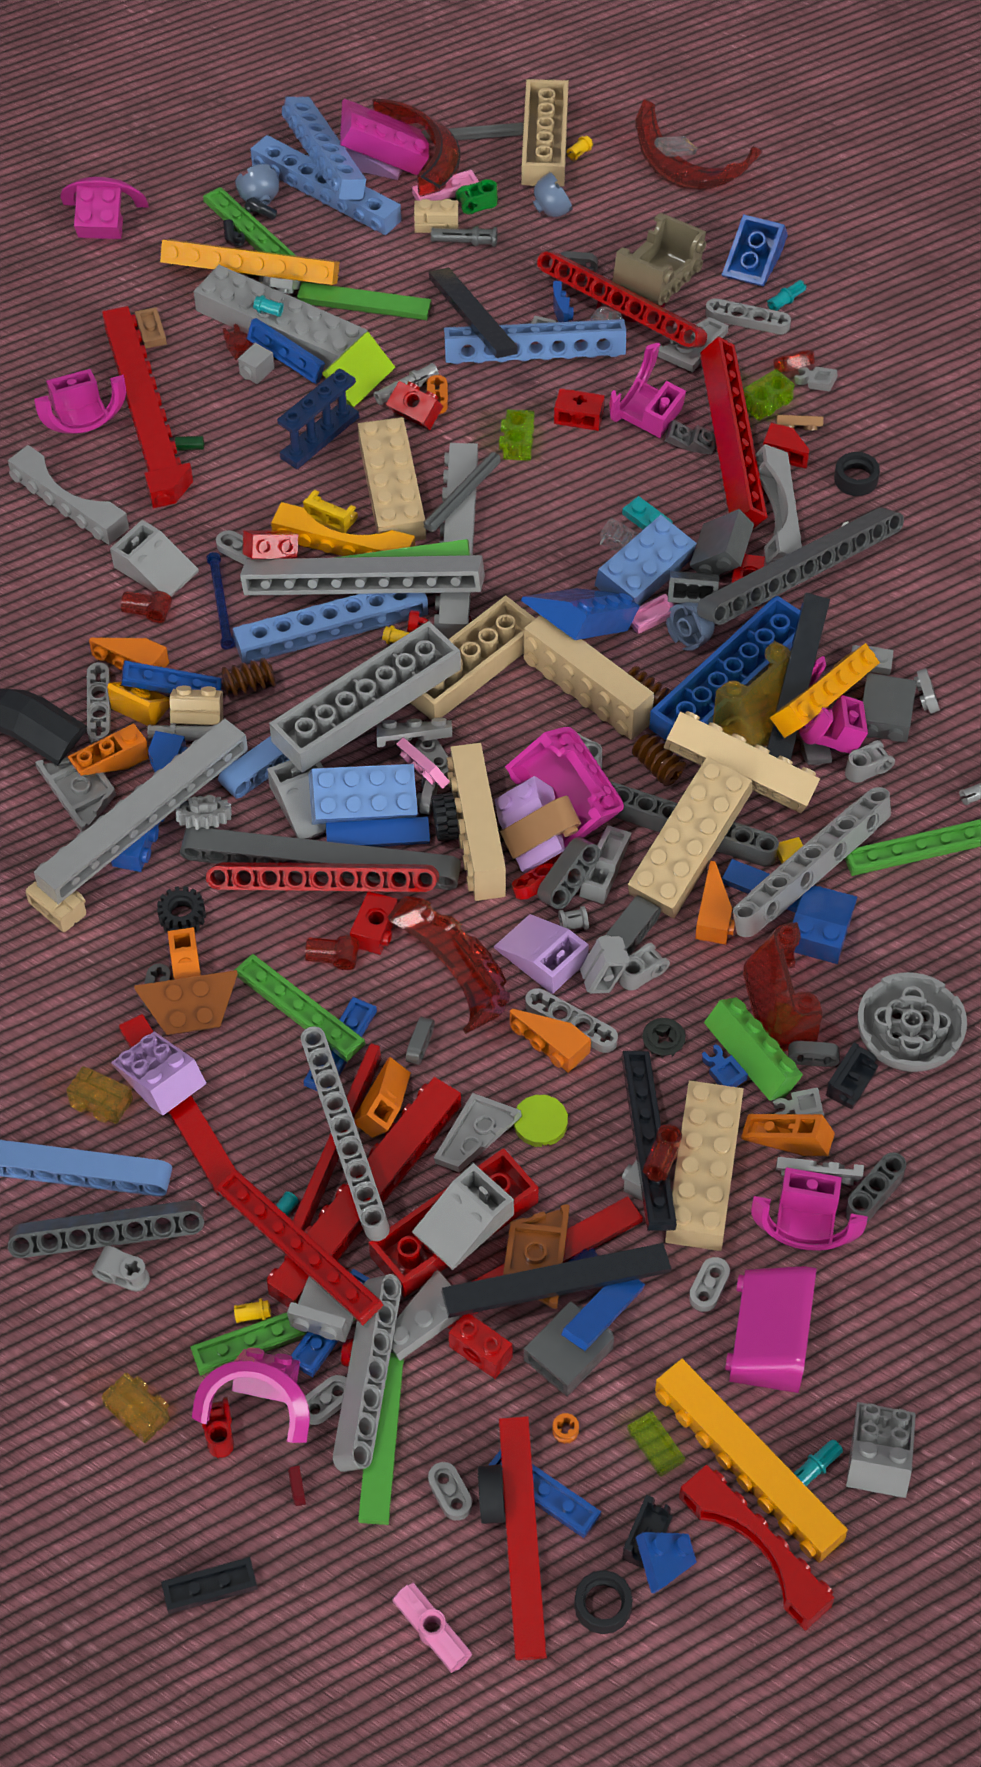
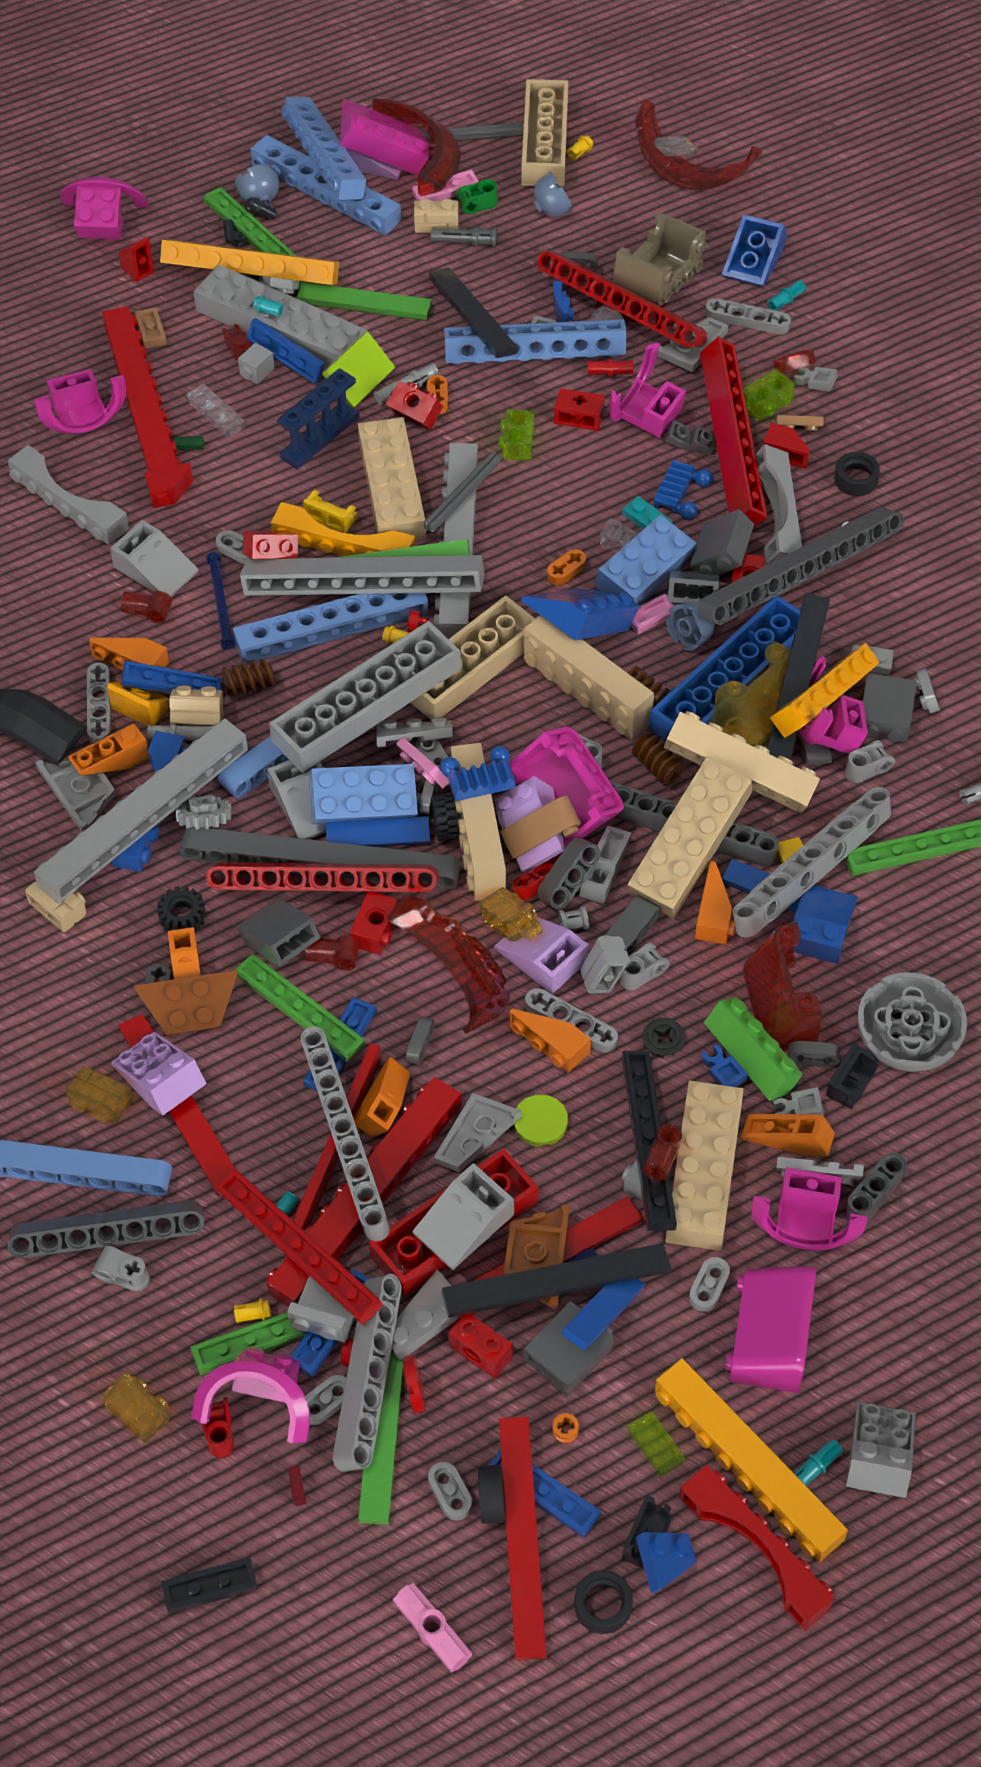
(137, 260): none -> red slope
(215, 410): none -> clear tile
(278, 931): none -> dark grey brick
(414, 1383): none -> red tile
(480, 780): none -> blue gear
(510, 915): none -> clear yellow hinge
(564, 566): none -> orange beam
(610, 367): none -> red pin
(676, 485): none -> blue gear

